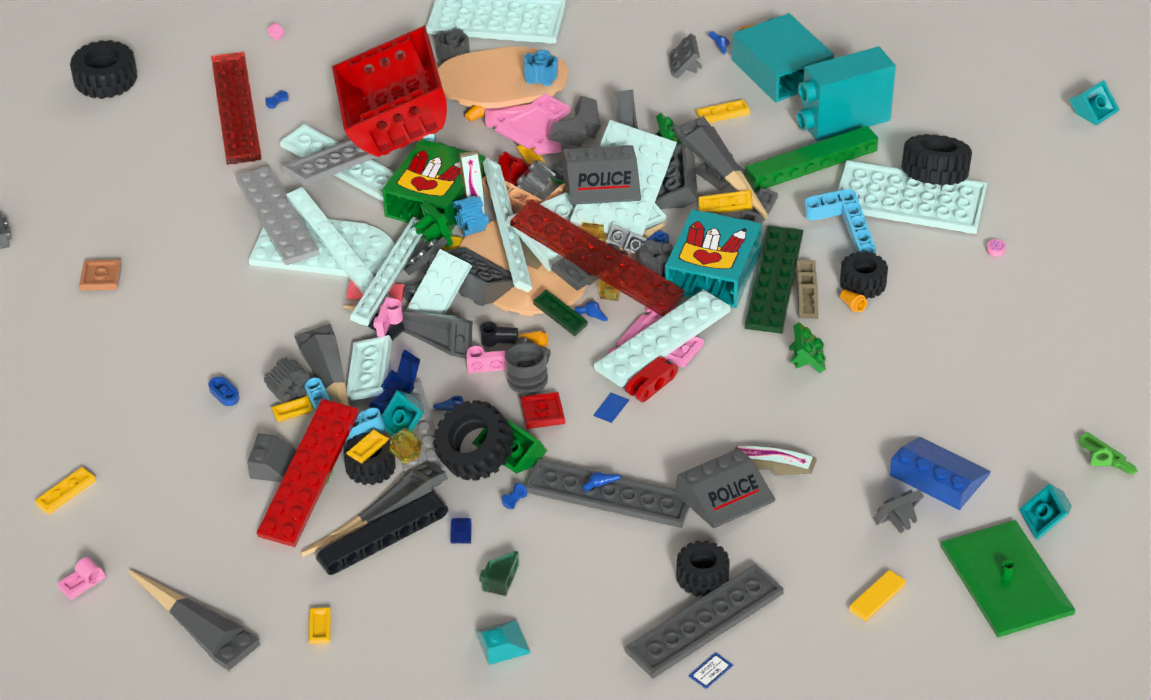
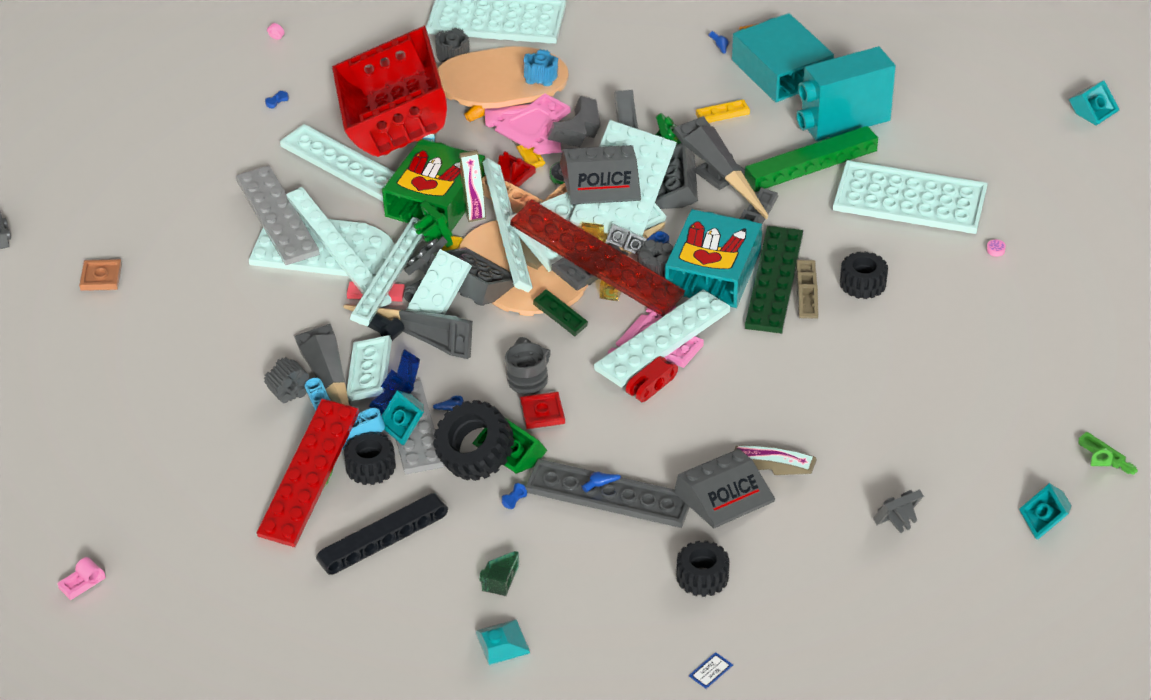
(65, 490): yellow tile -> none
(103, 69): black tyre -> none
(220, 637): dark grey plate -> none
(223, 391): blue plate -> none
(236, 108): clear red plate -> none
(269, 458): dark grey slope -> none
(292, 409): yellow tile -> none
(319, 625): yellow tile -> none
(326, 162): light grey plate -> none
(367, 446): yellow tile -> none
(389, 314): bright pink plate -> none
(405, 446): clear yellow brick -> none
(407, 489): dark grey plate -> none
(461, 531): clear blue slope -> none
(470, 215): dark azure brick -> none
(483, 361): bright pink plate -> none
(492, 334): black piece -> none
(536, 179): dark grey brick -> none
(537, 337): light orange cone -> none
(593, 310): blue animal -> none
(611, 407): blue sticker -> none
(685, 56): dark grey plate -> none
(704, 620): dark grey plate -> none
(726, 202): yellow tile -> none
(807, 349): green plate -> none
(845, 204): medium azure beam -> none
(854, 301): light orange cone -> none
(877, 595): yellow tile -> none
(936, 159): black tyre -> none
(937, 472): blue slope -> none
(1007, 578): green piece -> none

